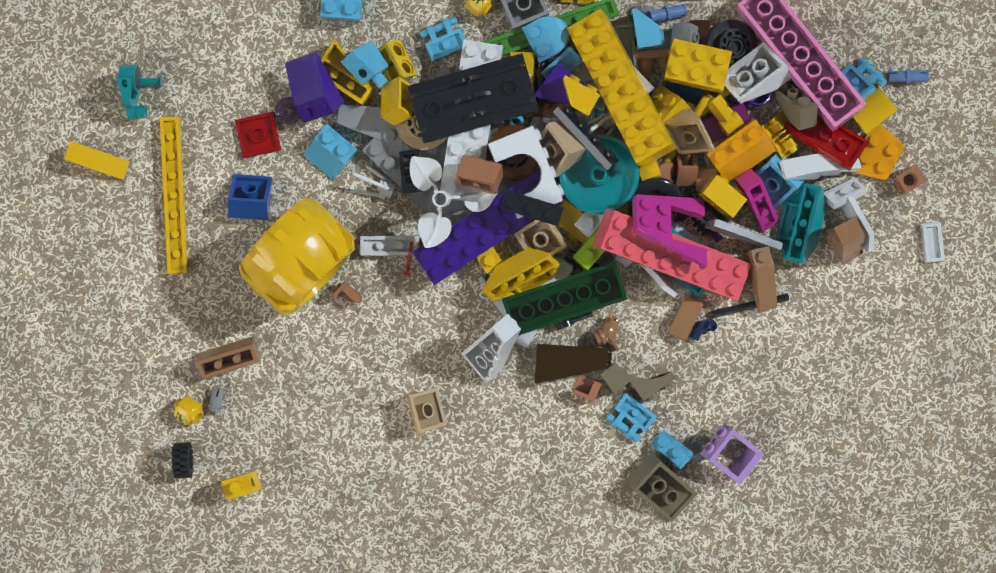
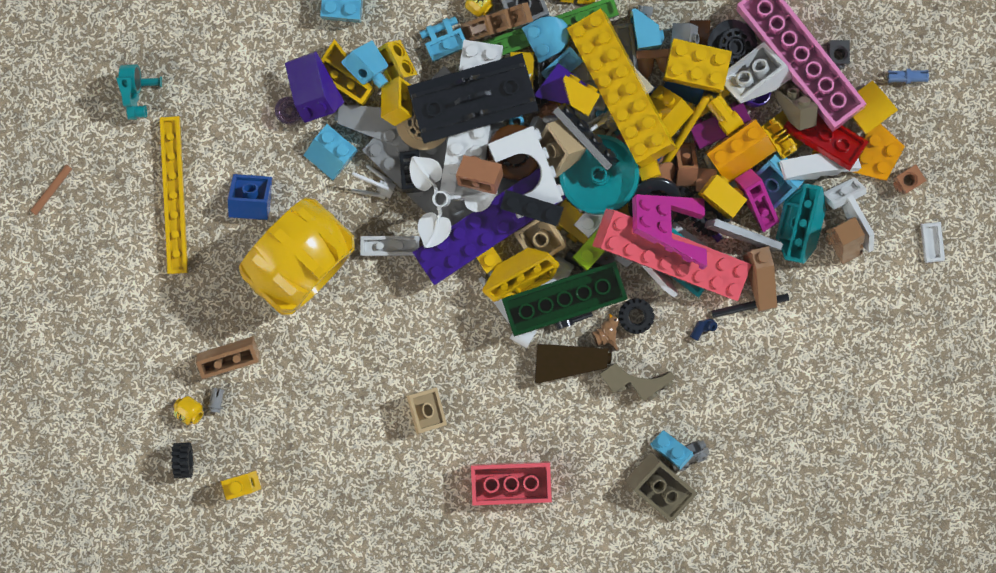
(51, 189): none -> nougat bar
(96, 160): yellow slope -> none
(258, 134): red tile -> none
(350, 294): nougat bracket -> none
(407, 273): clear red hinge -> none
(492, 349): white wedge -> none
(497, 22): none -> medium nougat slope
(511, 483): none -> coral brick
(586, 388): nougat panel -> none
(635, 413): medium azure plate -> none
(644, 307): none -> black tyre
(667, 13): medium blue pin -> none
(685, 318): medium nougat slope -> none
(689, 133): tan slope -> none
(745, 462): lavender window -> none
(842, 46): none -> dark grey brick
(864, 85): medium azure plate -> none

